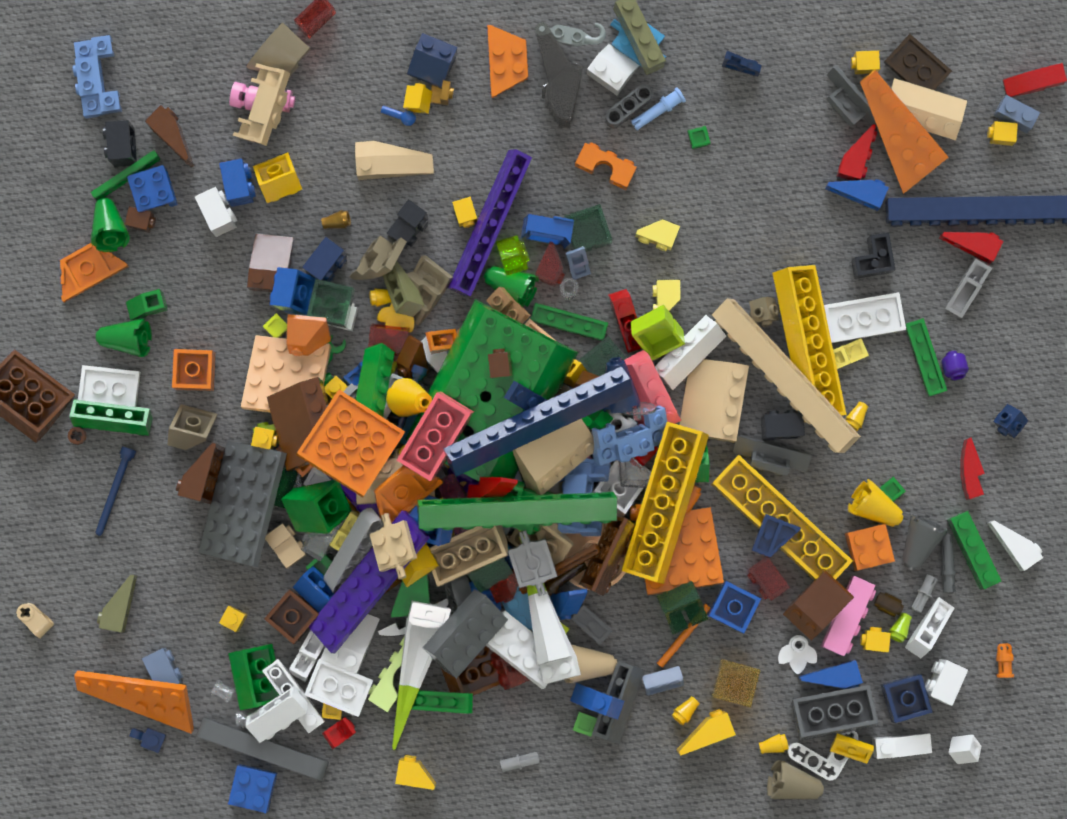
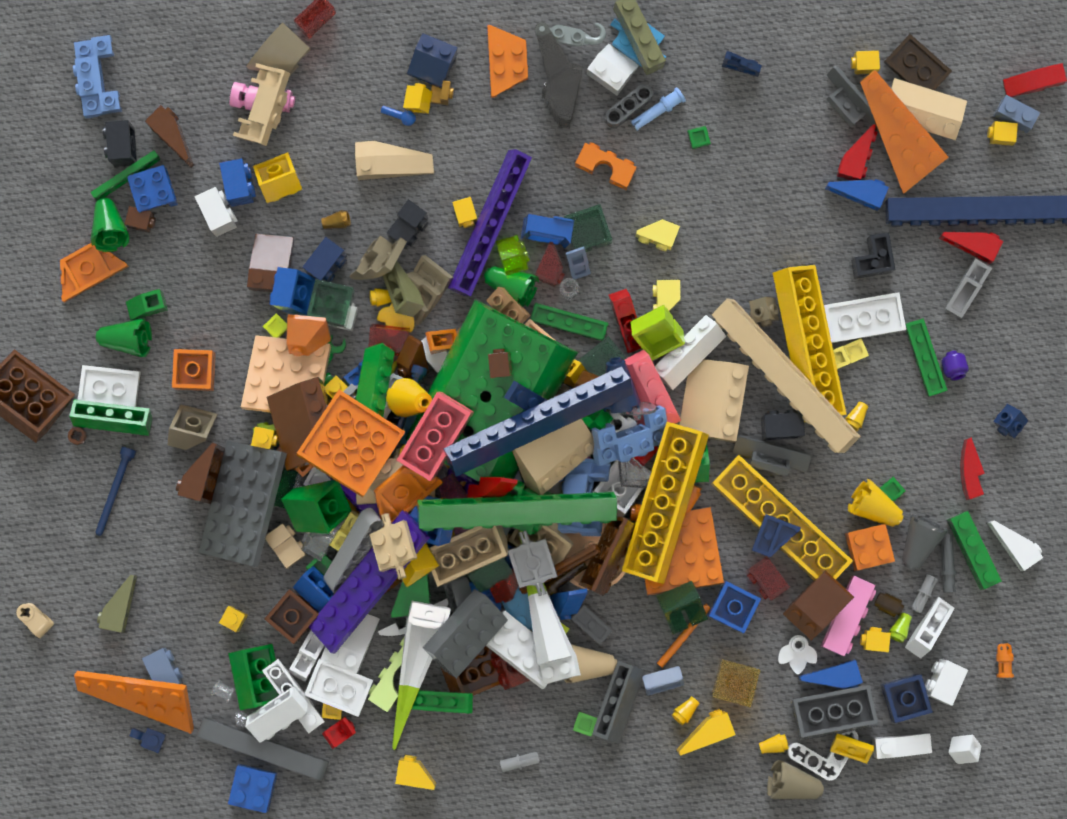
(597, 701): blue slope -> none

